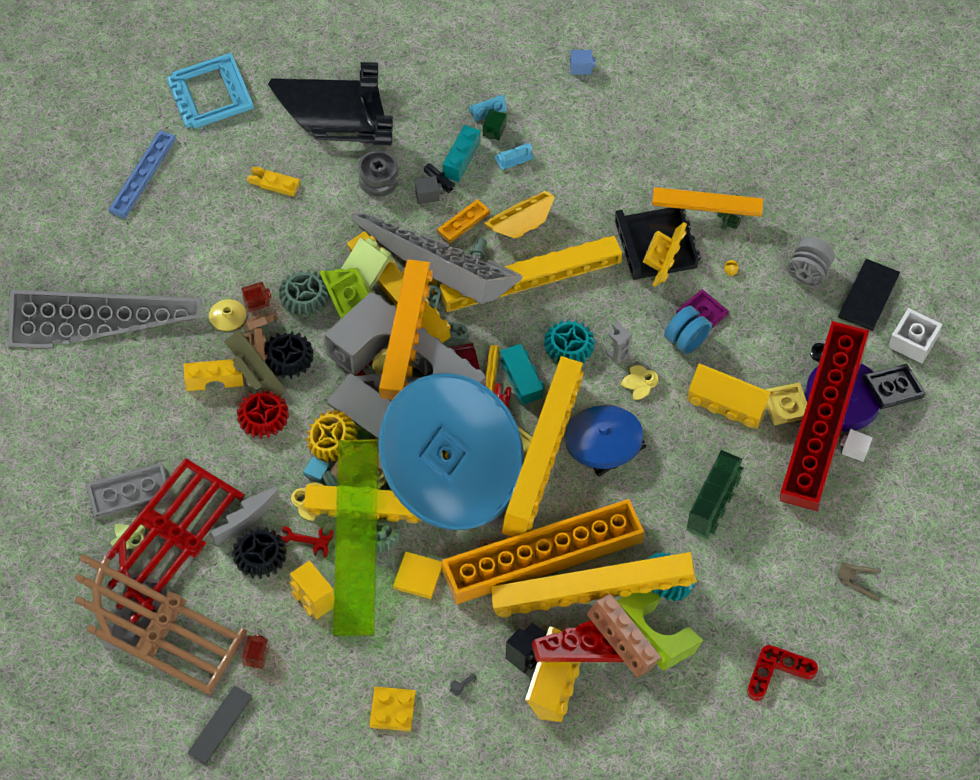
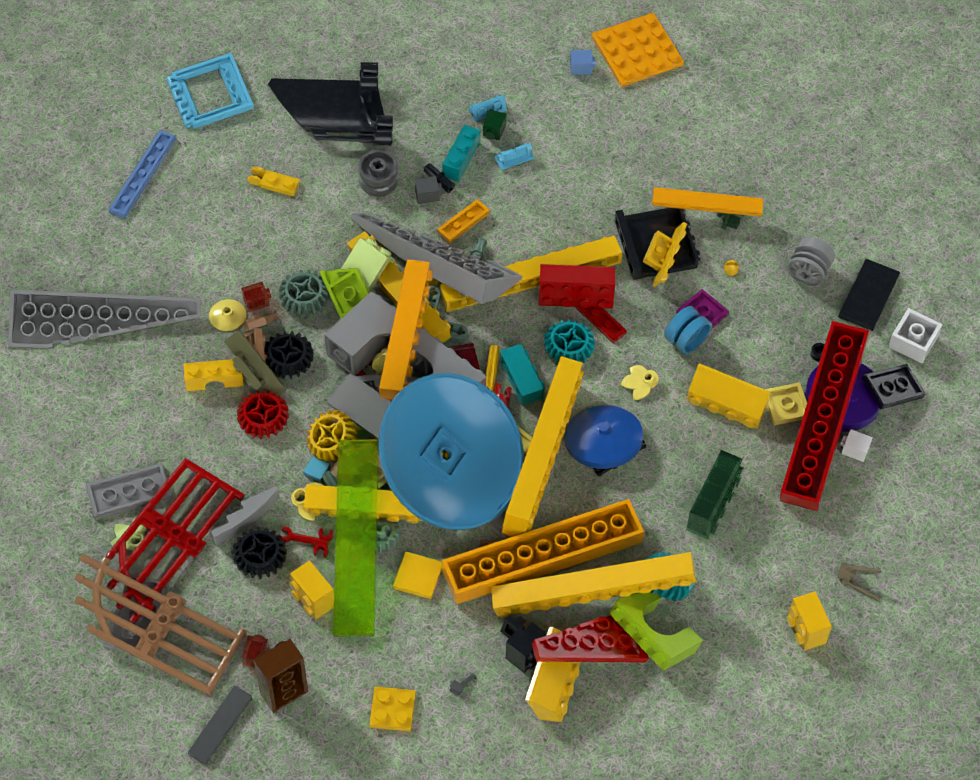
(281, 675): none -> reddish brown brick
(511, 625): none -> black tile
(523, 216): yellow wedge -> none
(576, 286): none -> red brick
(603, 322): none -> red tile
(621, 343): light grey hinge -> none
(623, 635): nougat brick -> none
(637, 49): none -> light orange plate
(771, 664): red beam -> none
(809, 621): none -> yellow brick

